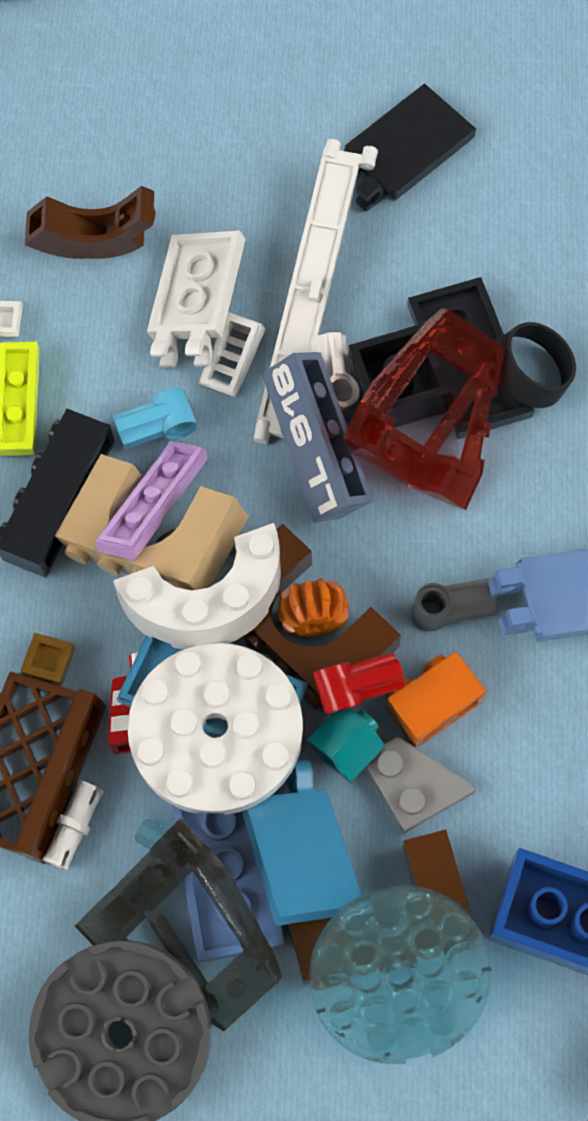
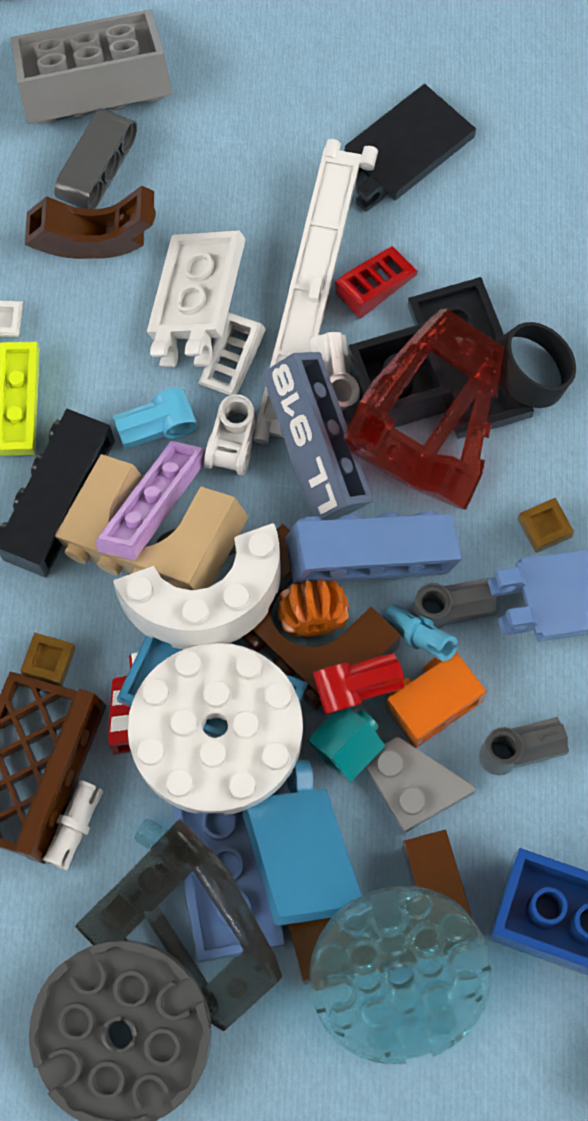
(90, 67): none -> light grey slope
(95, 159): none -> dark grey beam
(231, 442): none -> white piece
(362, 304): none -> red slope
(372, 547): none -> medium blue brick
(421, 633): none -> medium azure pin
(527, 745): none -> dark grey piece
(545, 525): none -> pearl gold plate

